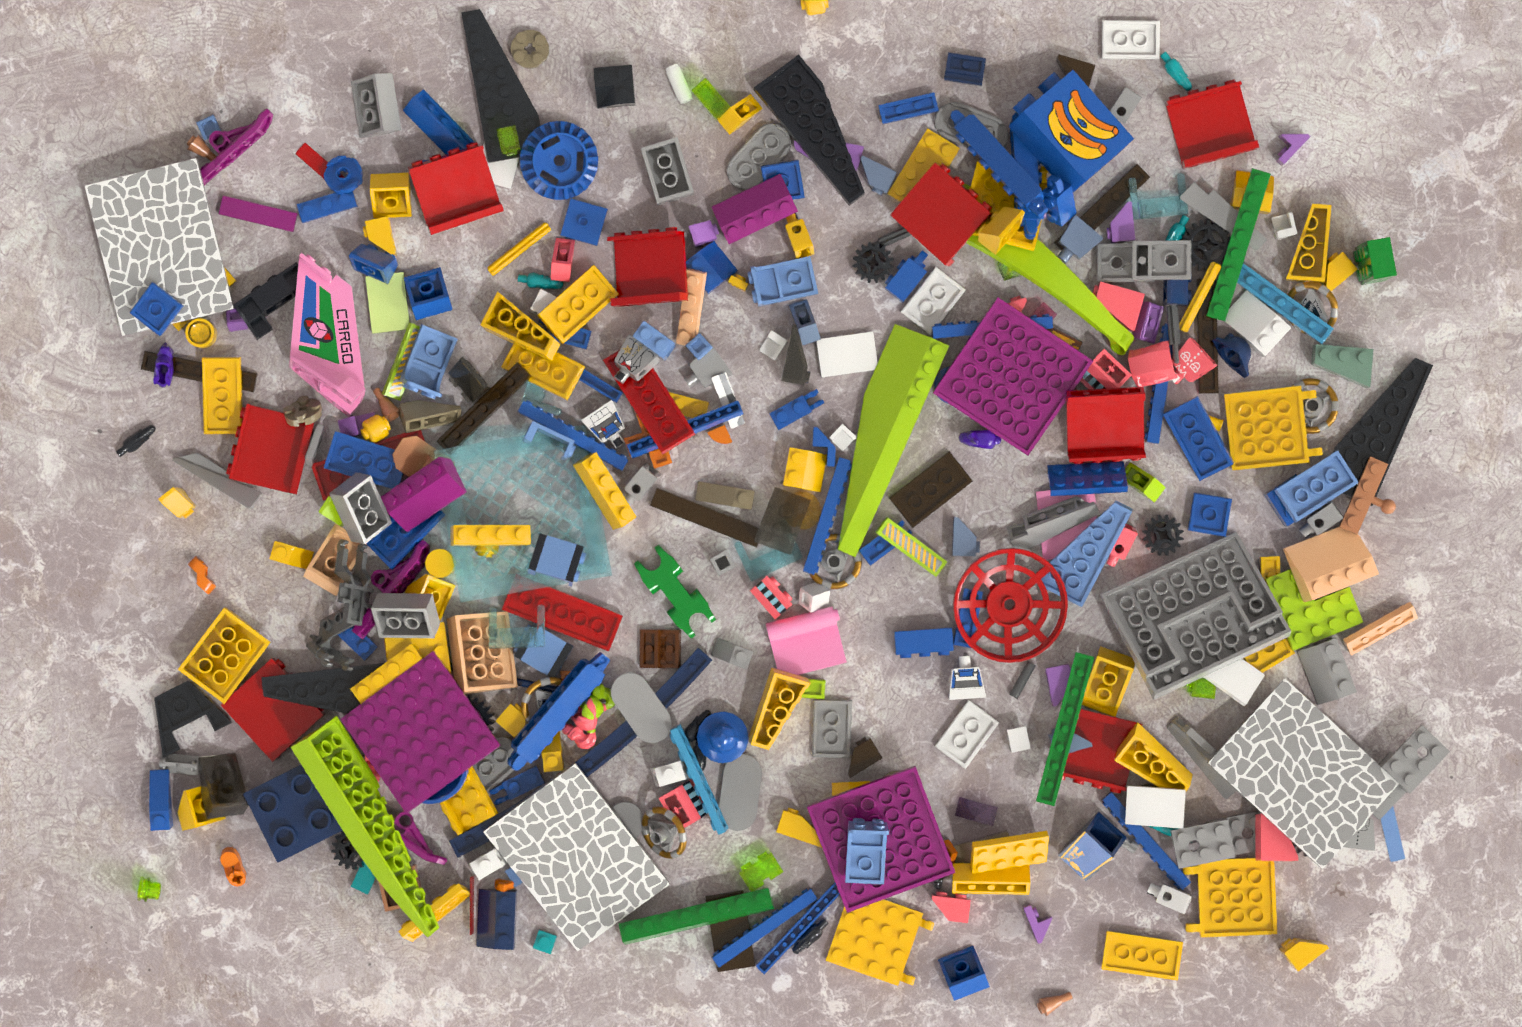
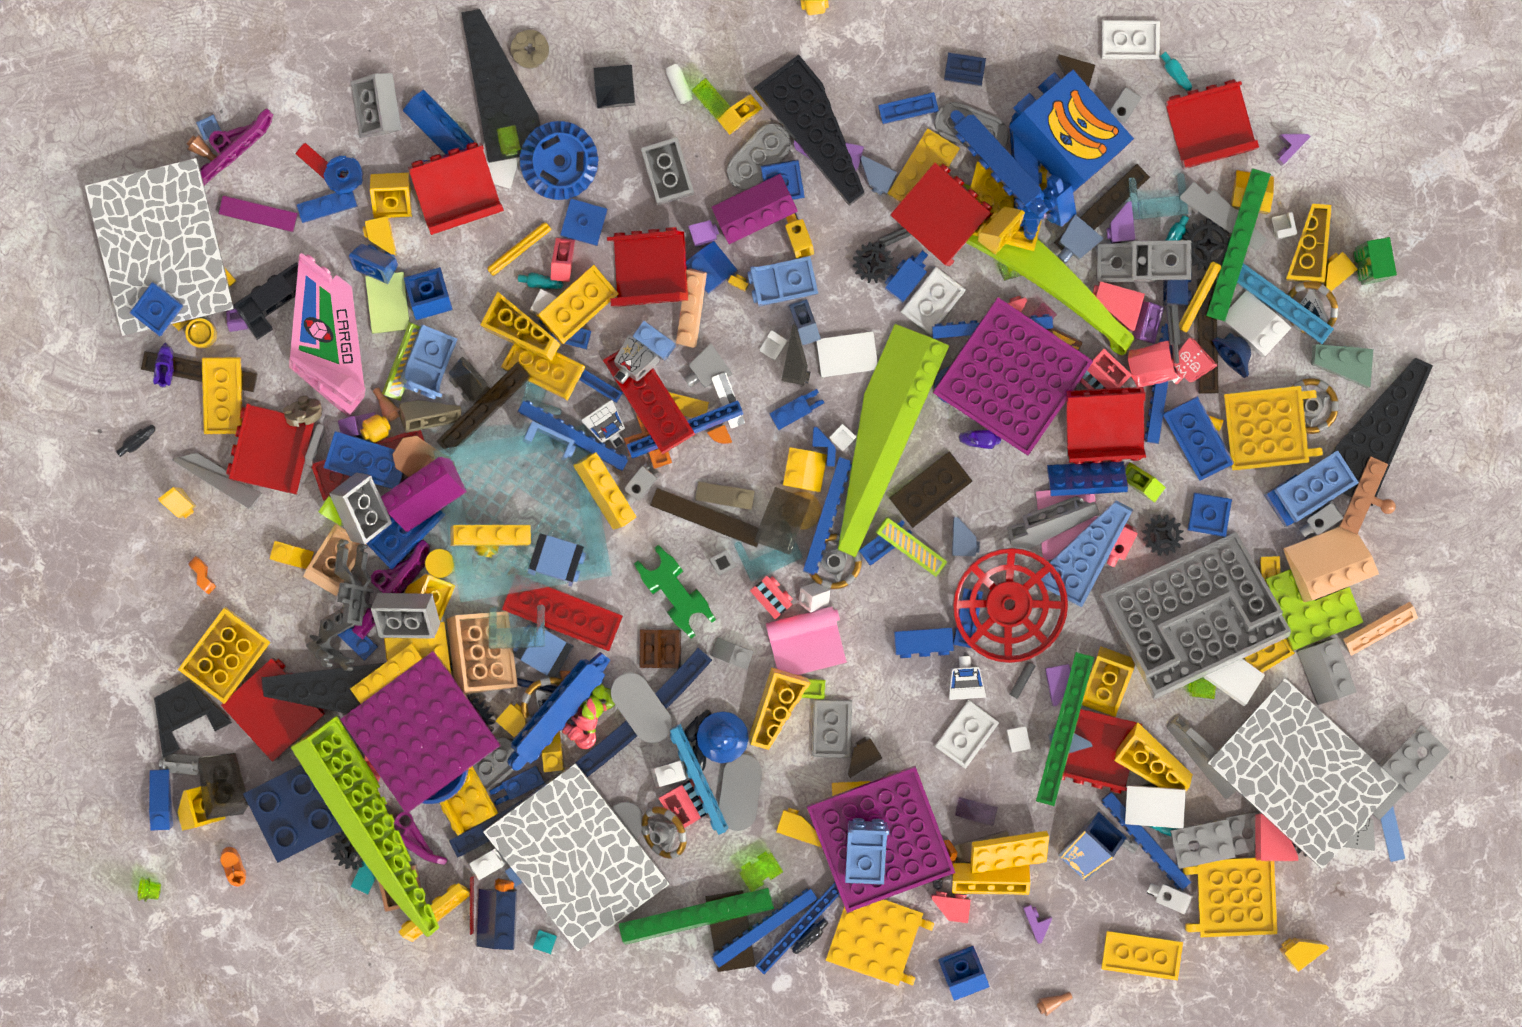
(699, 346): medium blue tile -> none

